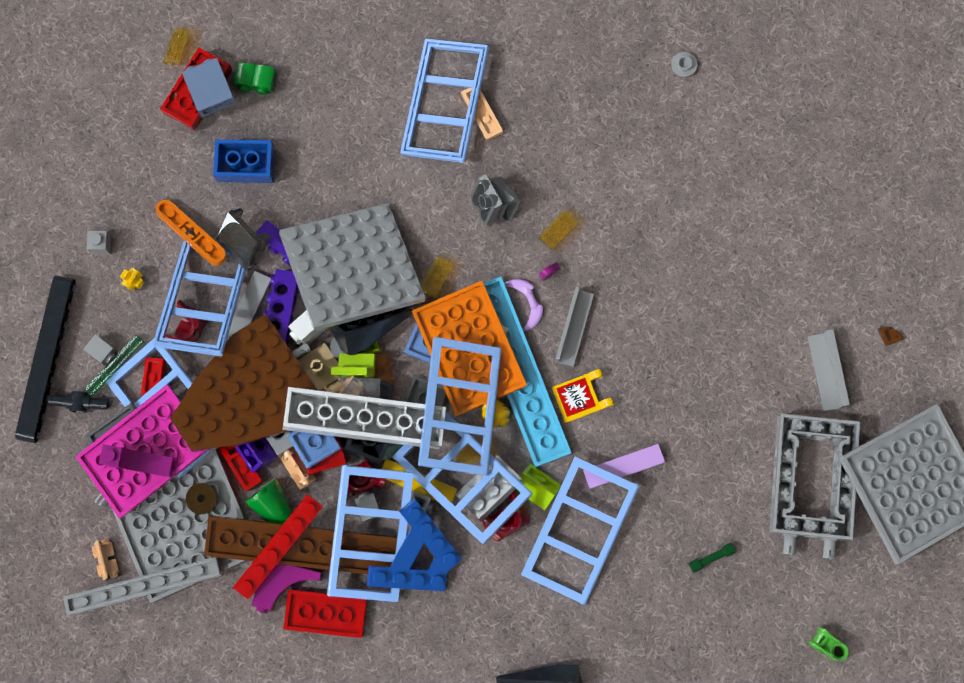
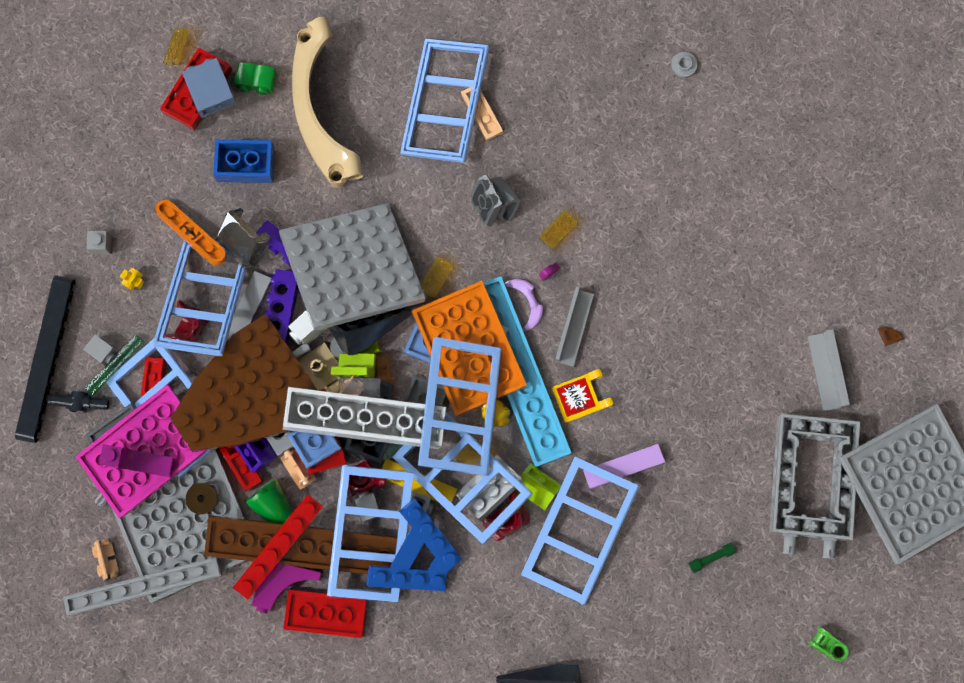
(326, 152): none -> tan panel

